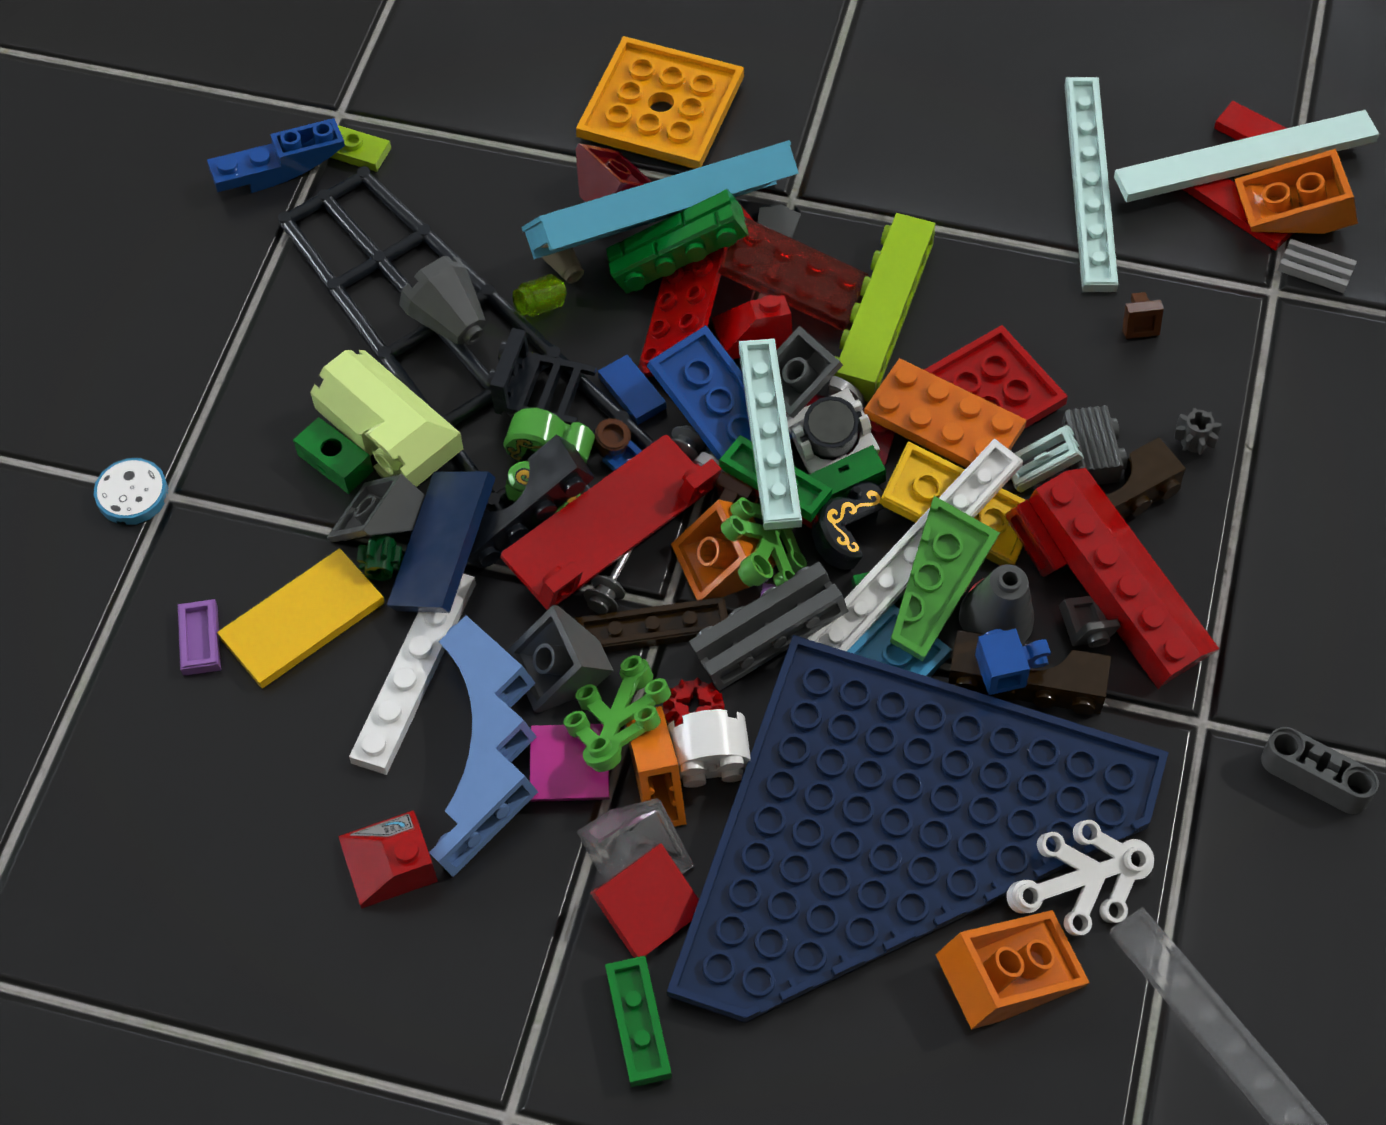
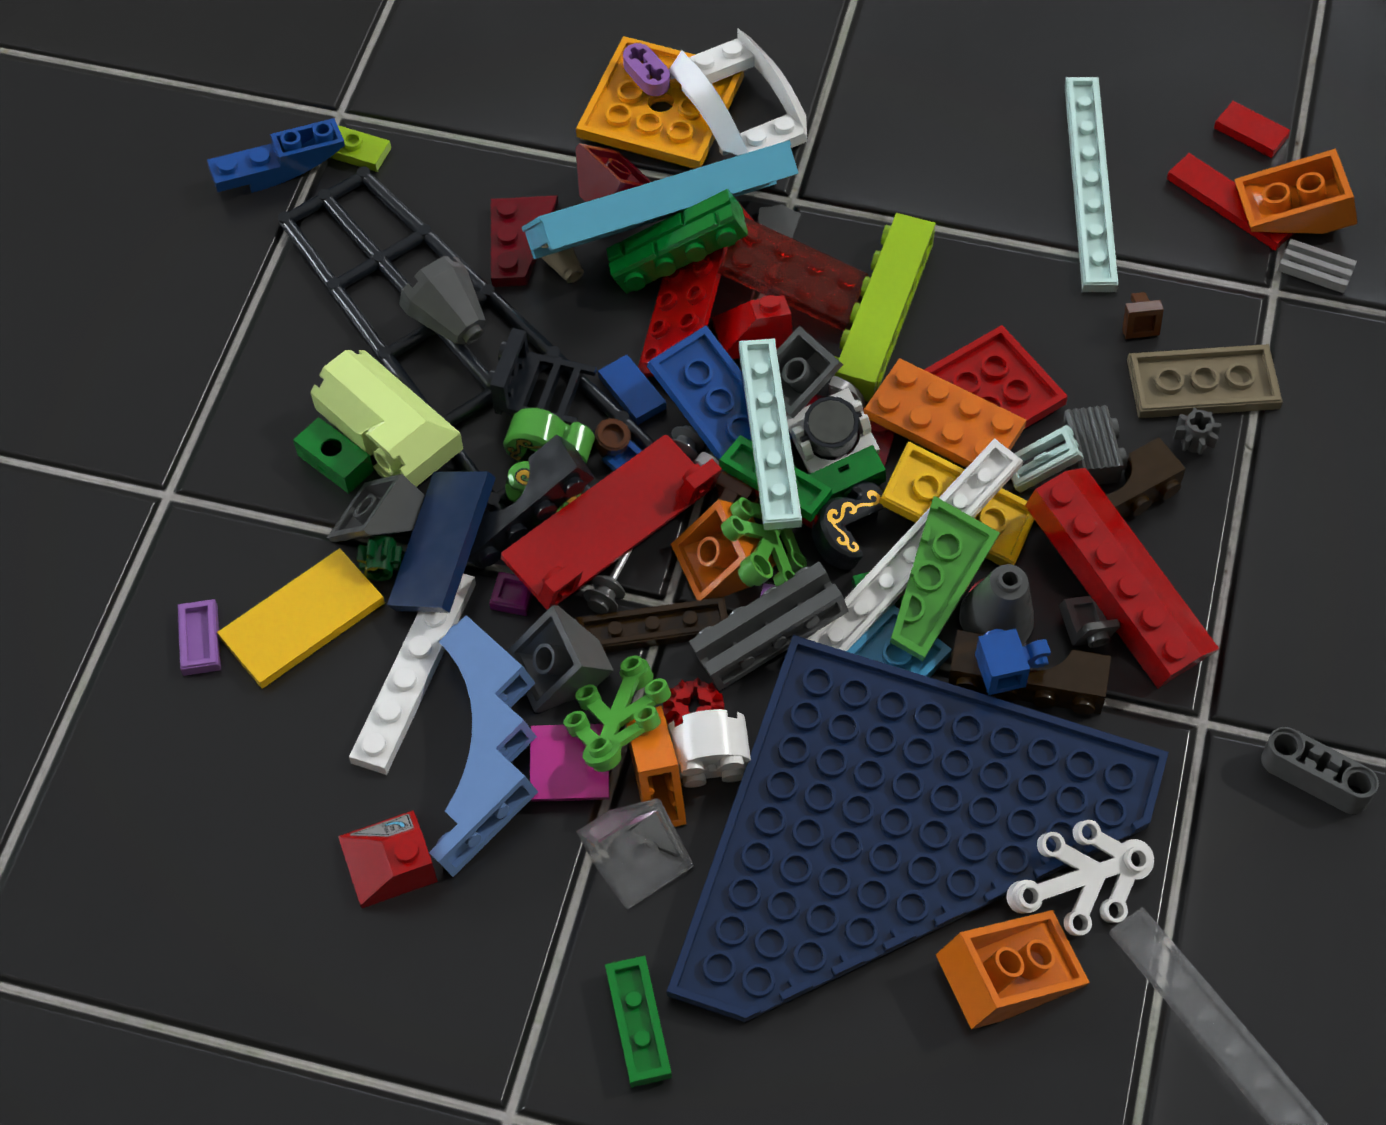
(131, 491): white tile -> none
(510, 249): none -> dark red wing
(510, 595): none -> magenta tile
(539, 295): clear neon green brick -> none
(647, 901): red piece -> none
(651, 66): none -> medium lavender beam
(725, 60): none -> white wedge
(1035, 538): red tile -> none
(1204, 380): none -> dark tan tile
(1245, 155): light aqua tile -> none

